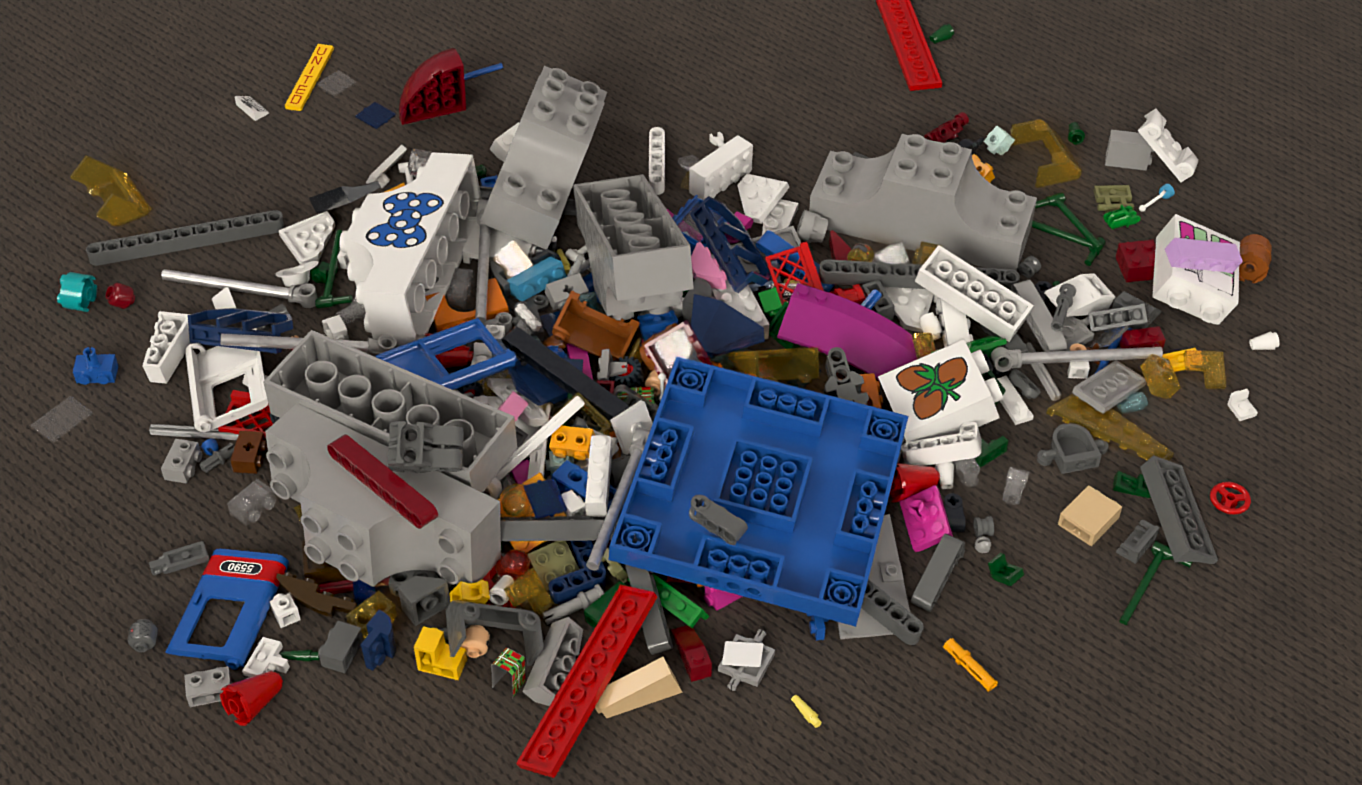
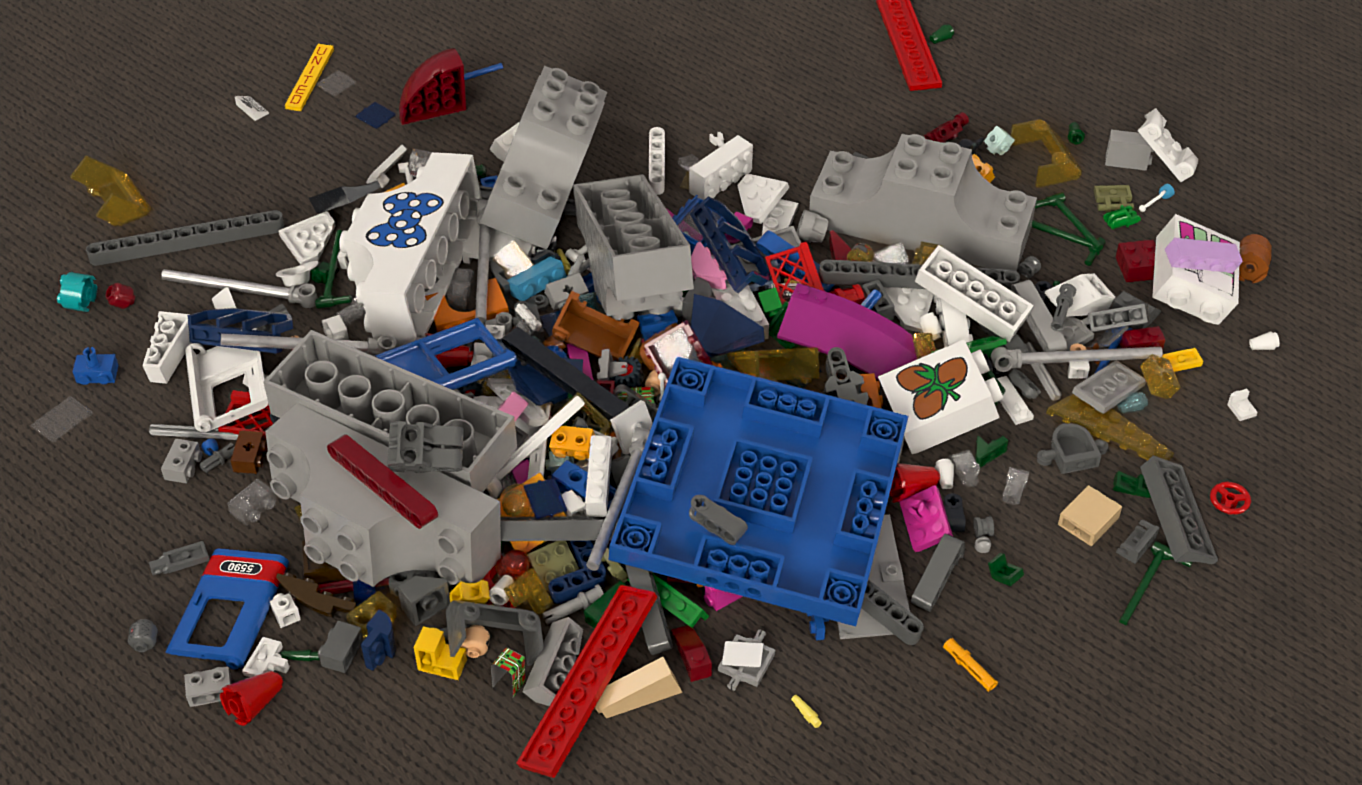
(944, 448): white beam -> none
(1211, 363): clear yellow plate -> none

